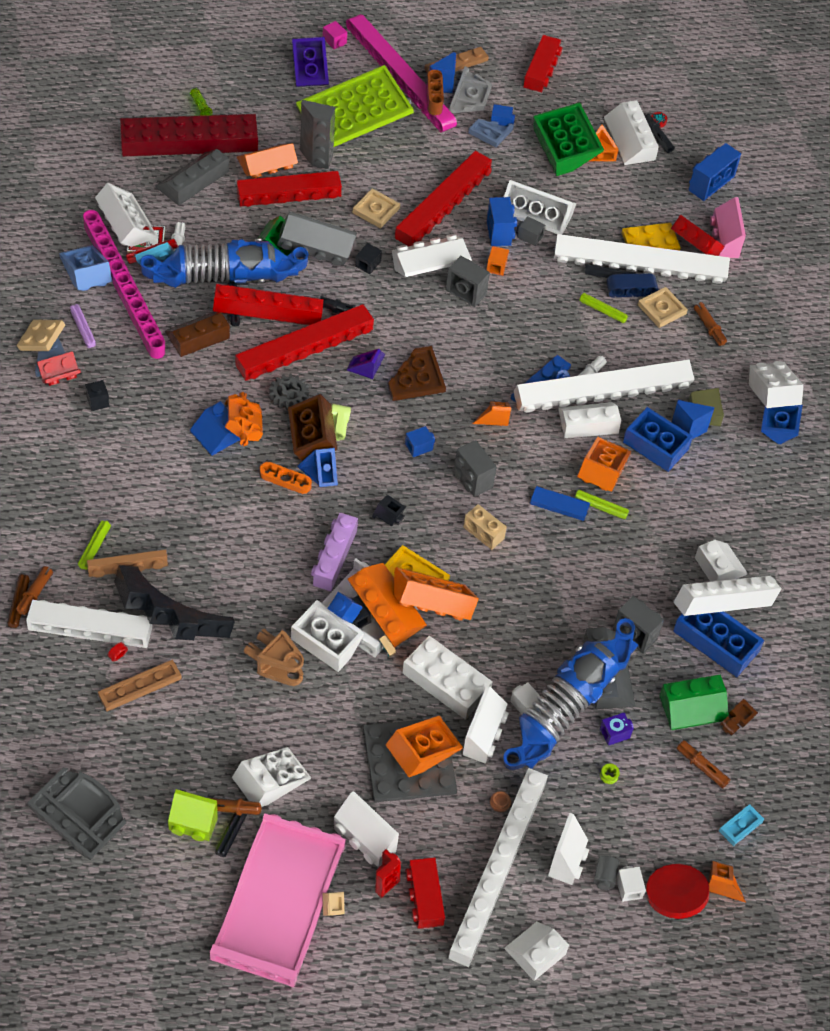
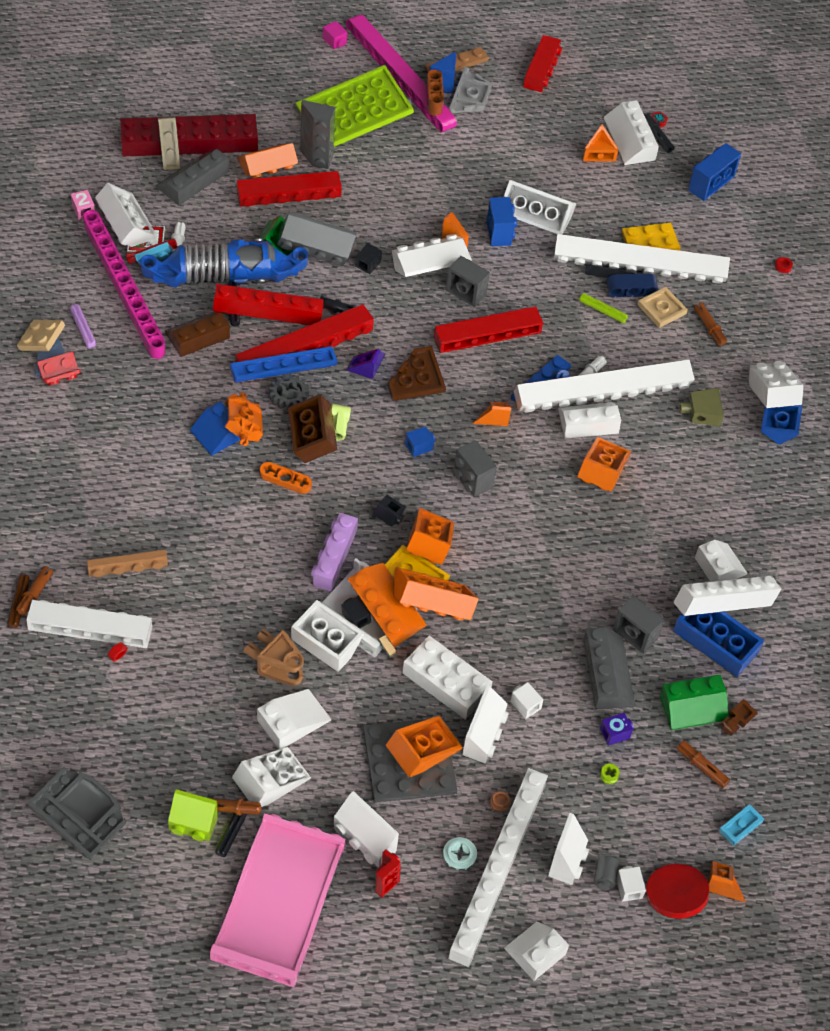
(81, 203): none -> bright pink brick
(86, 267): medium blue slope -> none
(94, 544): lime axle -> none
(97, 395): black brick -> none
(139, 685): medium nougat plate -> none
(162, 610): black arch -> none
(169, 143): none -> dark tan plate
(200, 102): clear neon green axle -> none
(283, 364): none -> blue plate
(291, 717): none -> white slope
(310, 62): dark purple slope -> none
(321, 467): blue slope -> none
(333, 903): tan tile -> none
(345, 607): blue brick -> none
(376, 208): tan plate -> none
(425, 893): red brick -> none
(430, 536): none -> orange slope
(443, 199): red brick -> none
(452, 226): none -> orange slope
(468, 849): none -> light aqua gear
(484, 527): tan brick -> none
(488, 329): none -> red brick
(490, 131): sand blue wing -> none
(497, 260): orange brick -> none
(503, 115): blue brick -> none
(531, 230): dark grey brick -> none
(560, 503): blue tile -> none
(567, 138): green slope -> none
(573, 689): piece -> none
(602, 504): lime axle -> none
(657, 439): blue brick -> none
(692, 417): blue slope -> none
(697, 236): red brick -> none
(729, 228): bright pink slope -> none
(783, 265): none -> red tile

